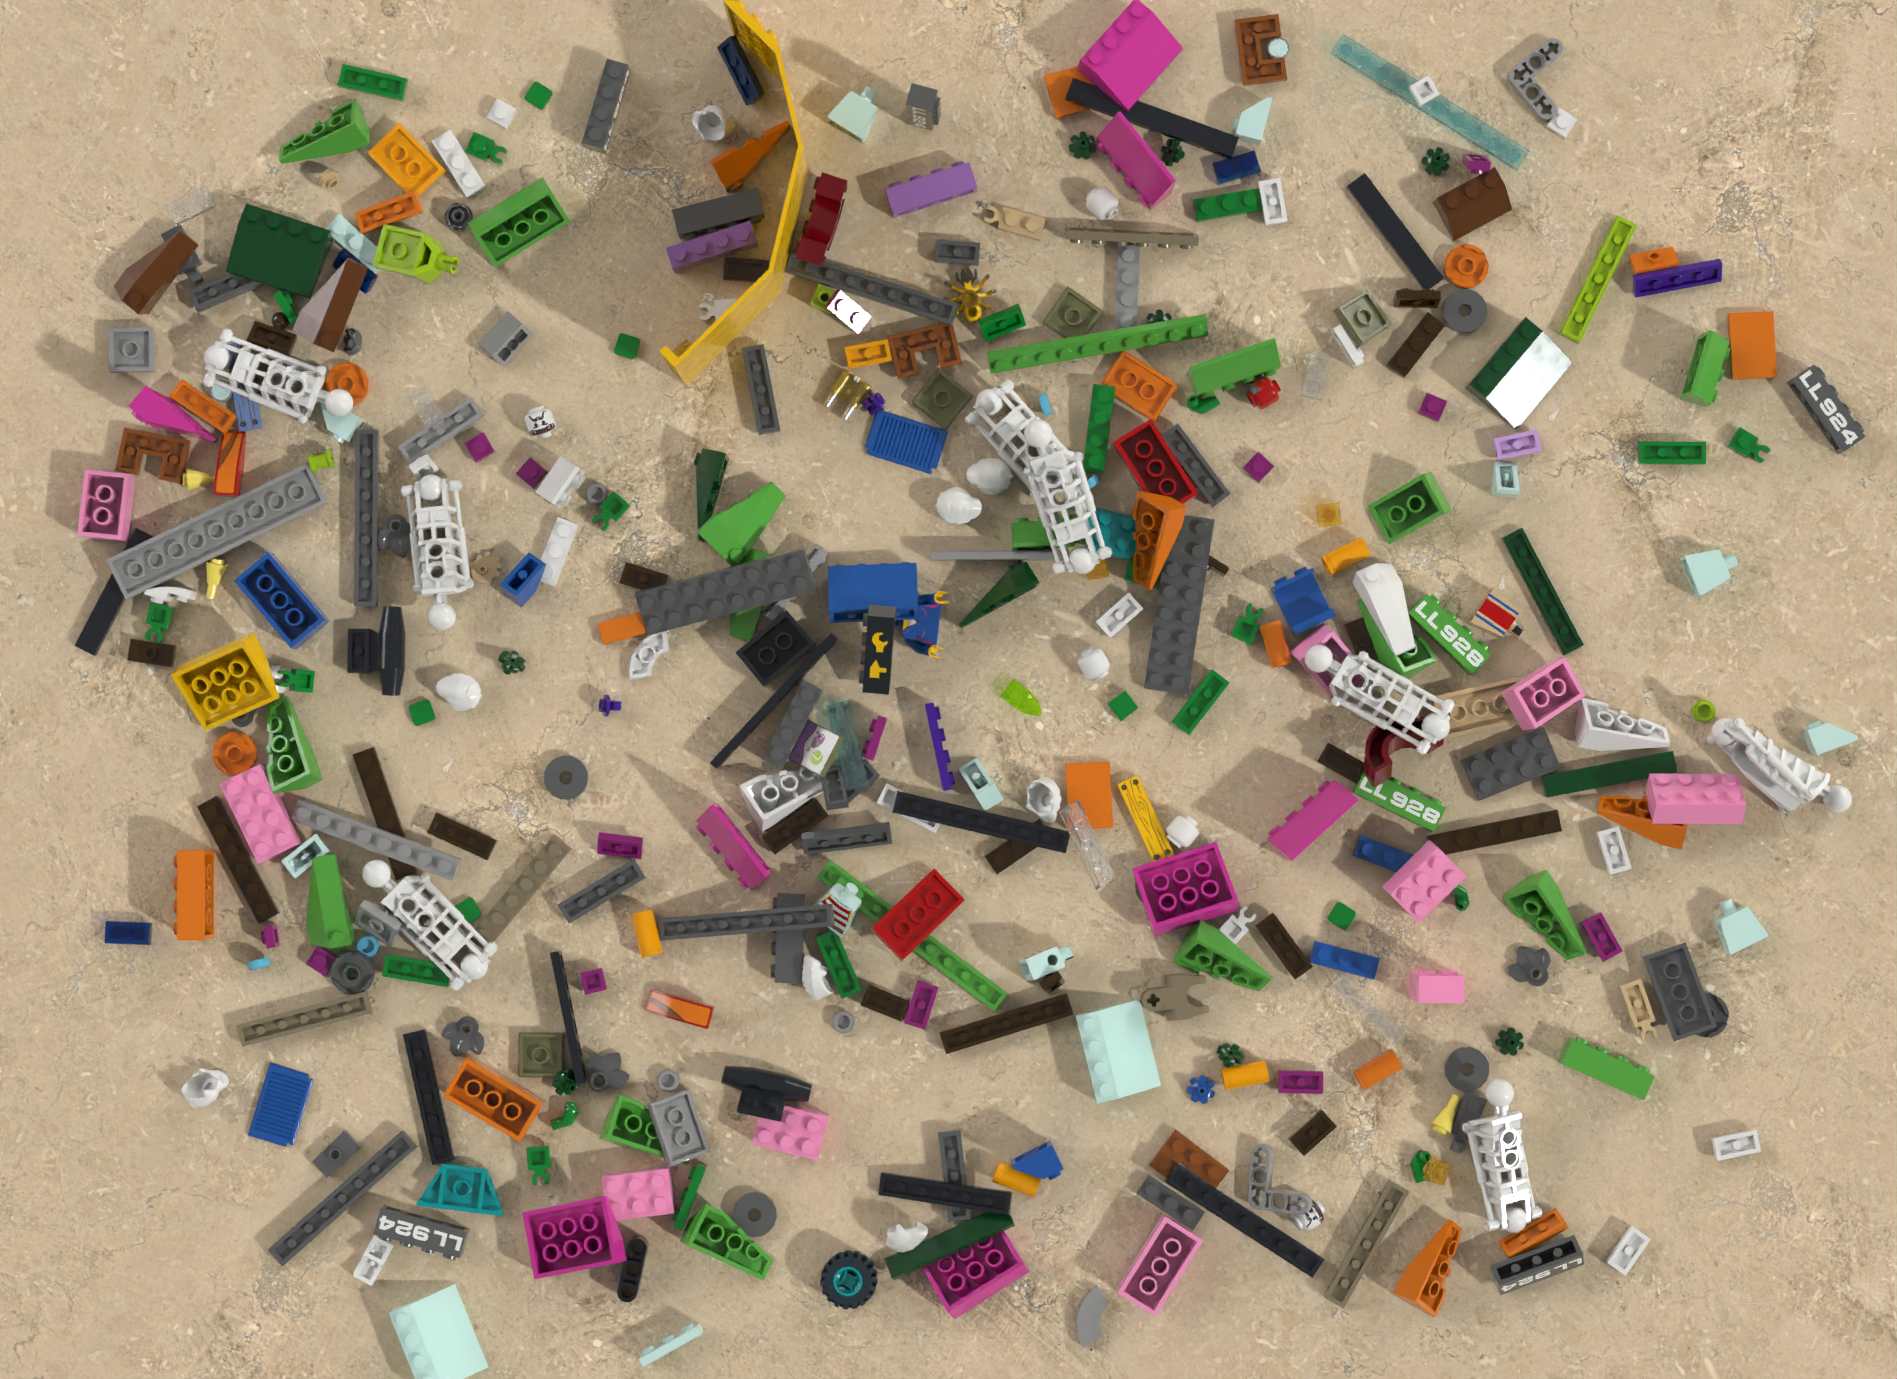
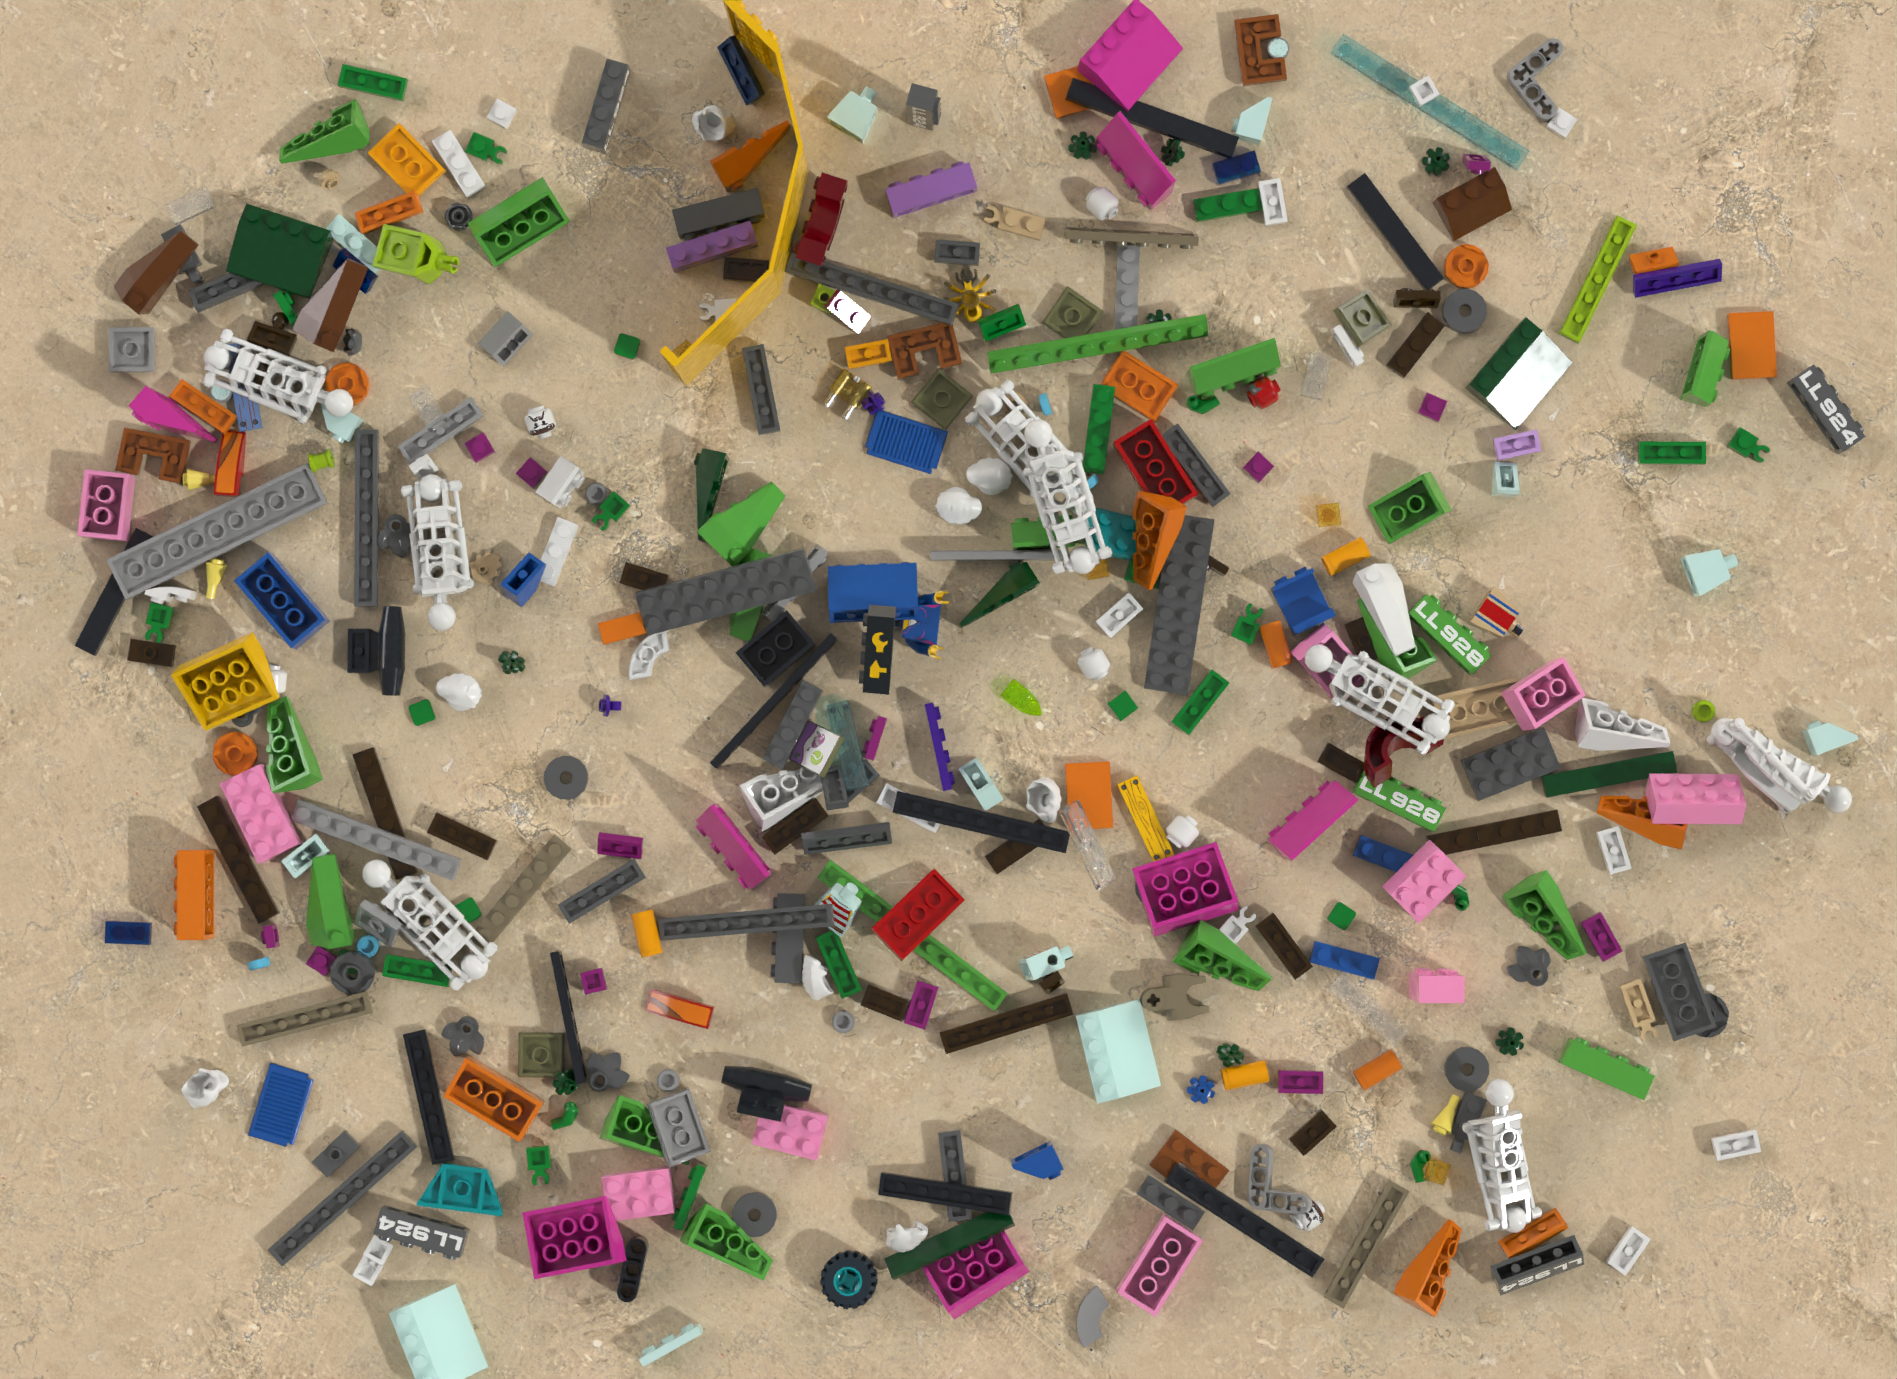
(297, 680): green plate -> none
(538, 95): green piece -> none
(1015, 1179): light orange pin -> none
(1542, 591): dark green tile -> none
(1738, 927): light aqua torso -> none

